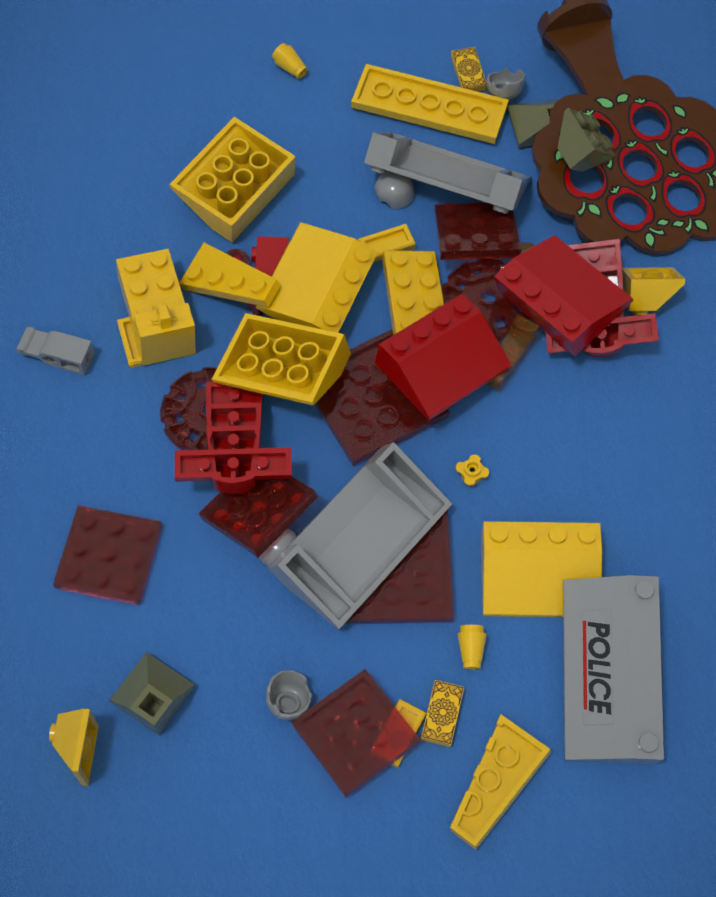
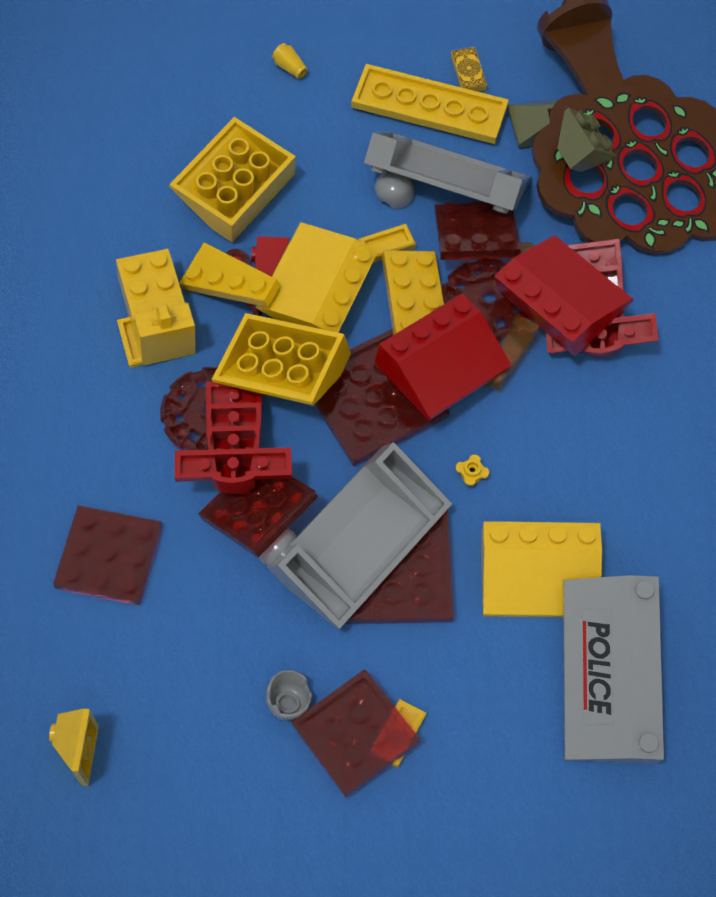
(57, 349): light grey piece -> none
(152, 693): olive slope -> none
(442, 713): tile -> none
(472, 645): yellow cone -> none
(504, 771): yellow wing -> none
(505, 83): light grey hair -> none
(650, 287): yellow slope -> none

